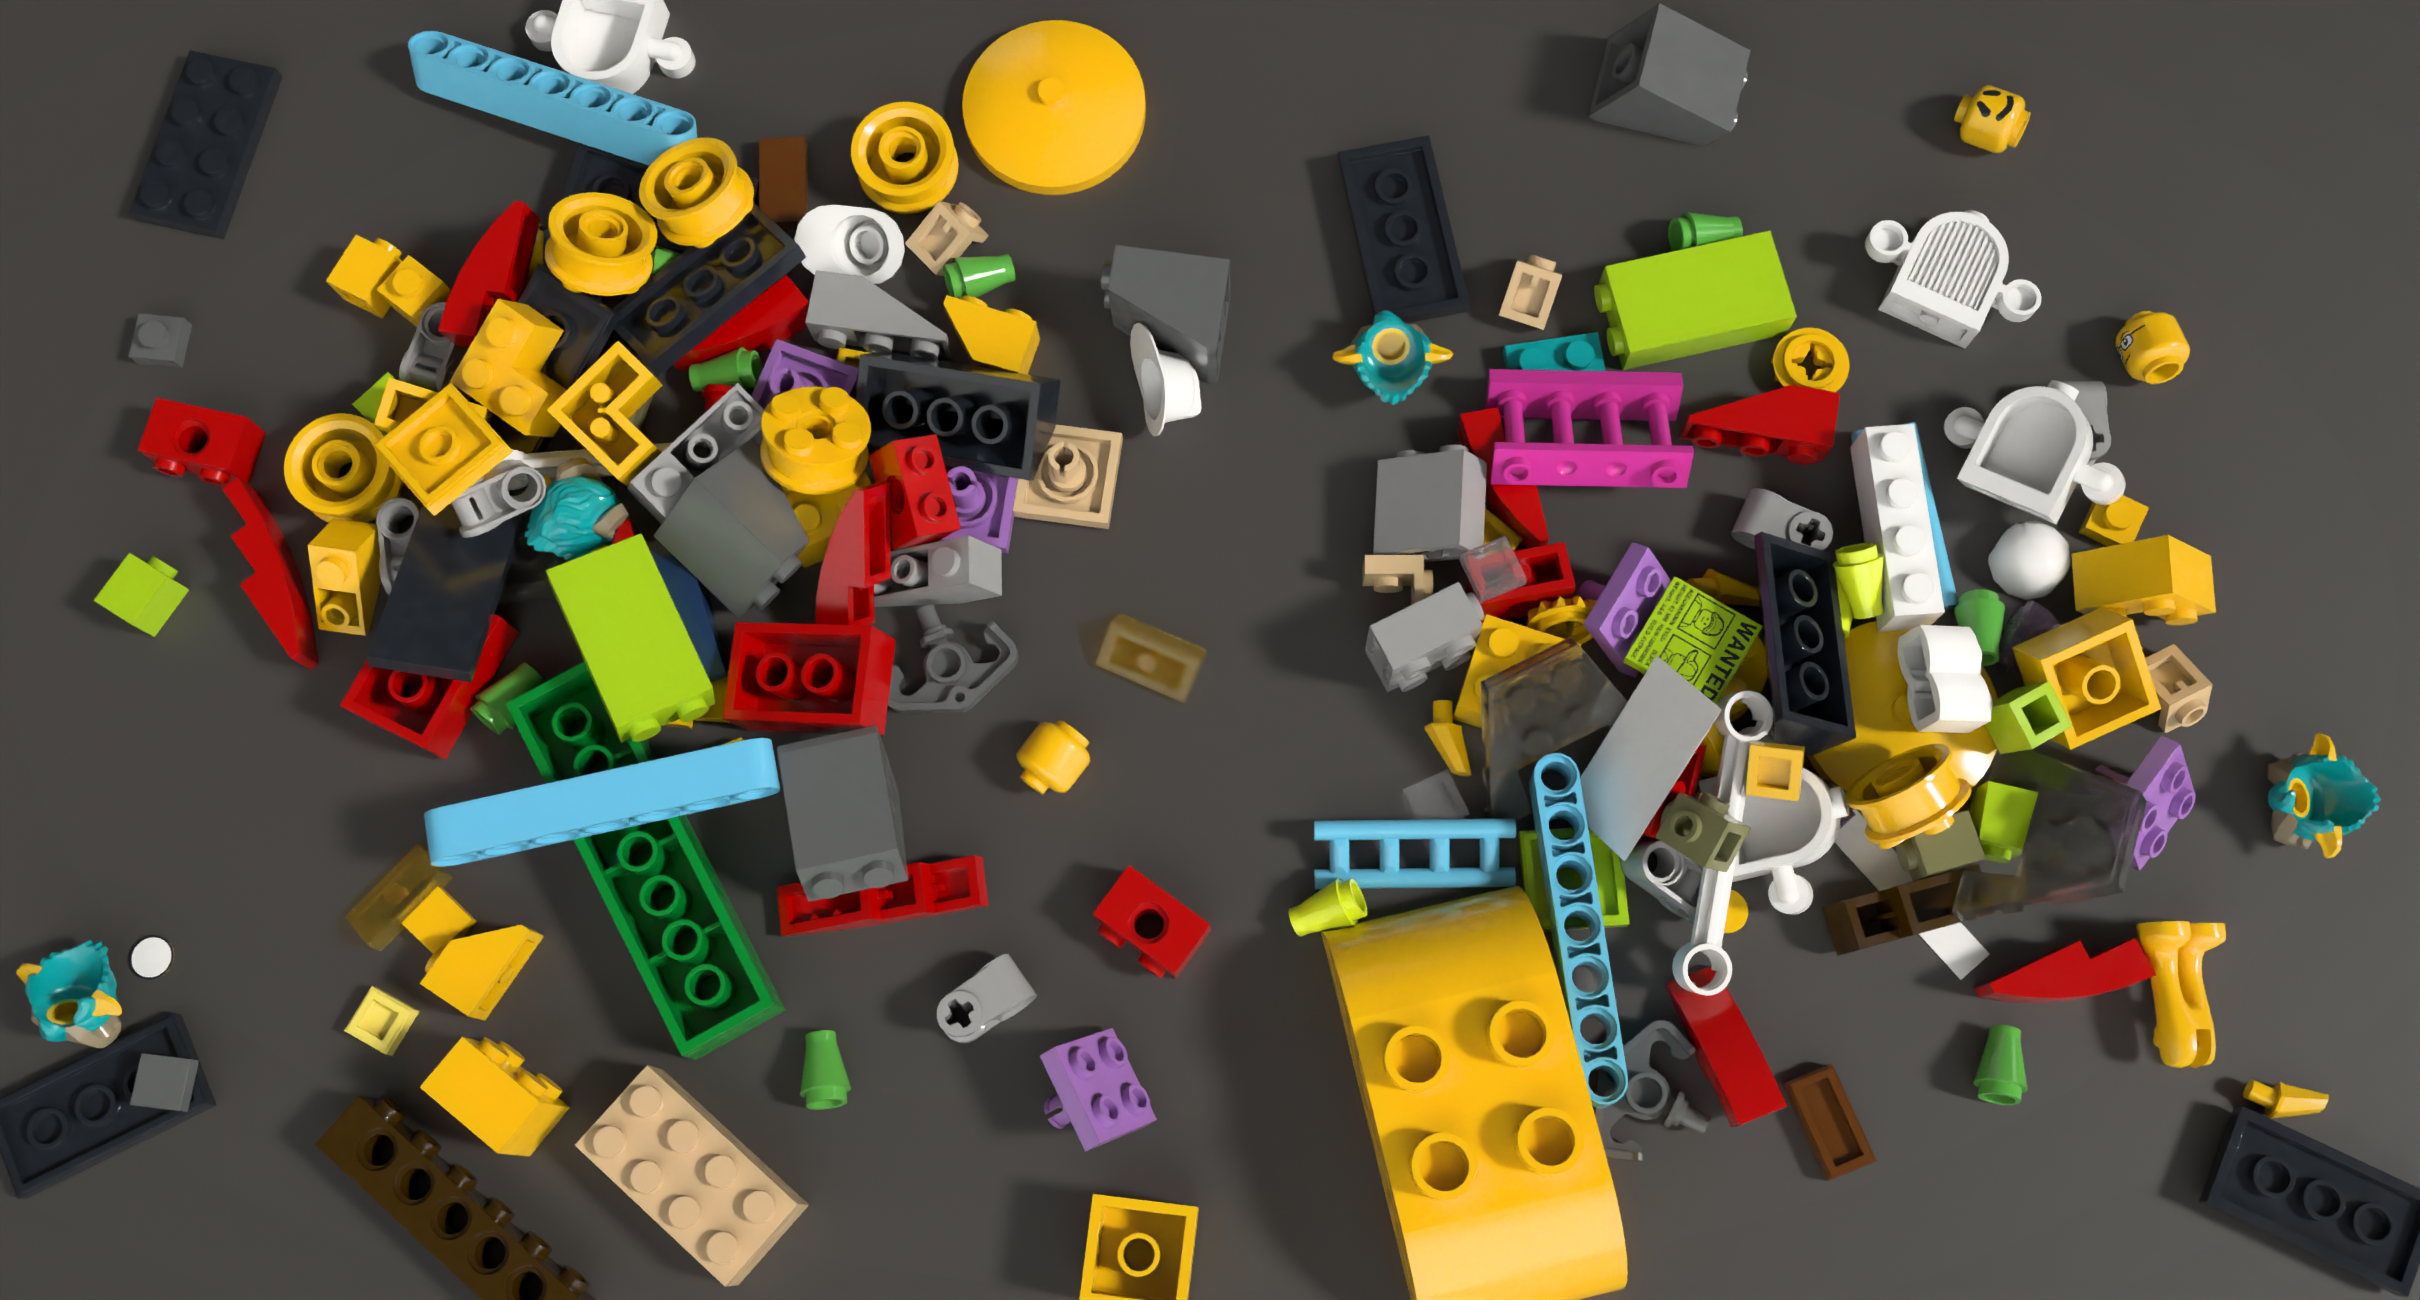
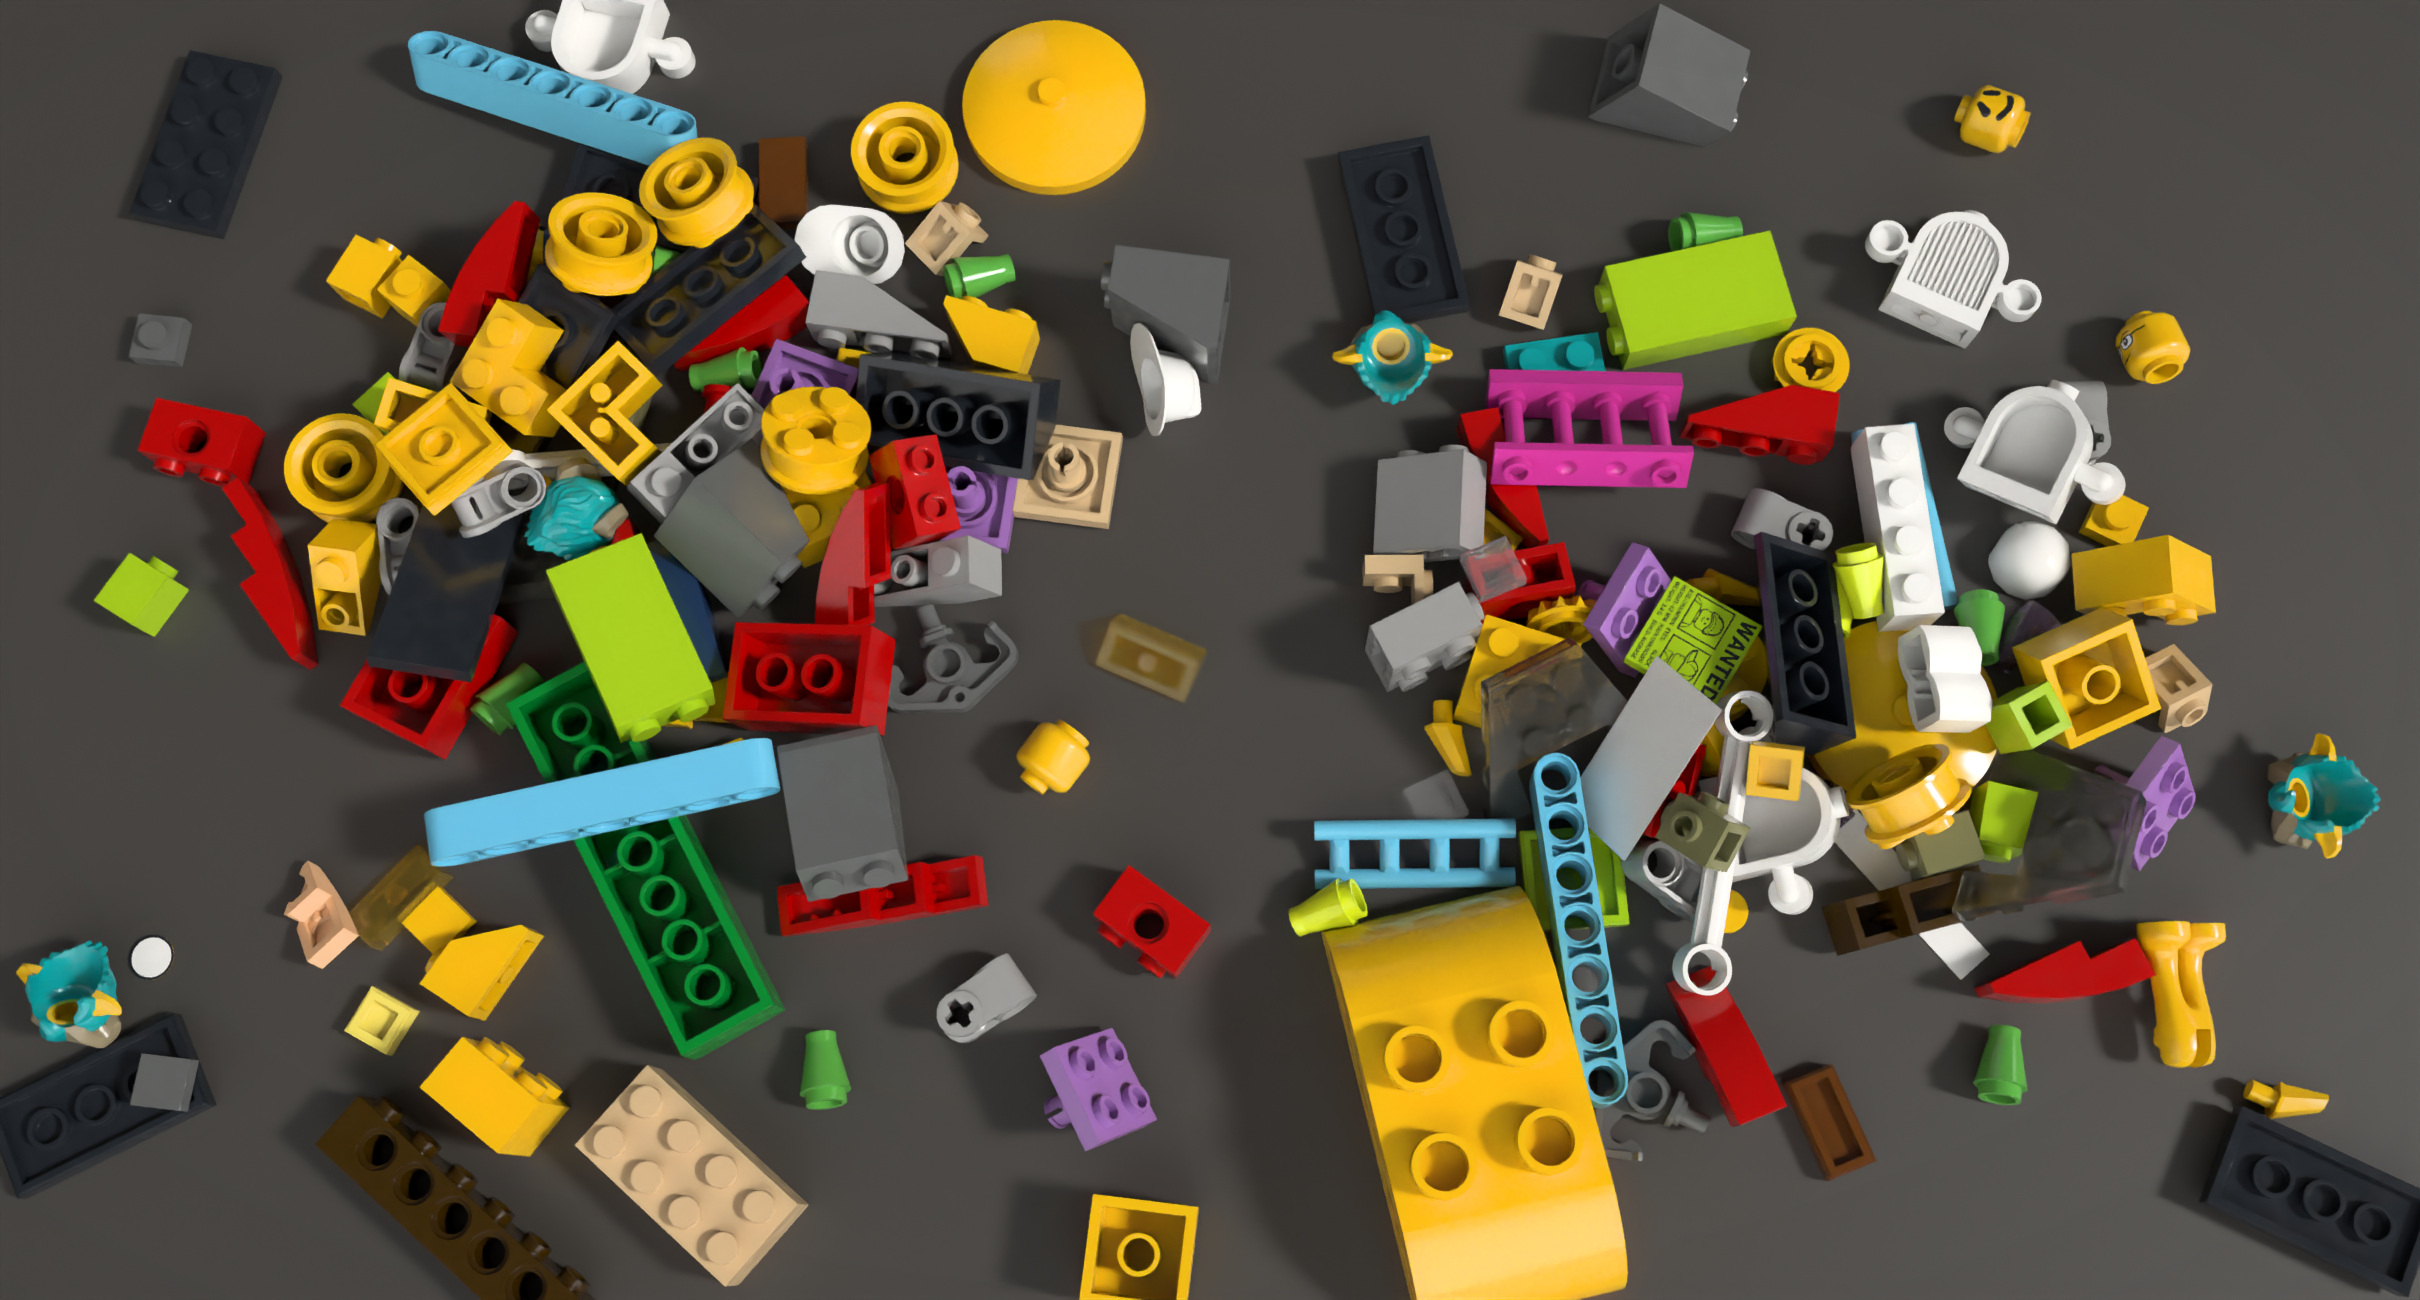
(323, 918): none -> light nougat slope

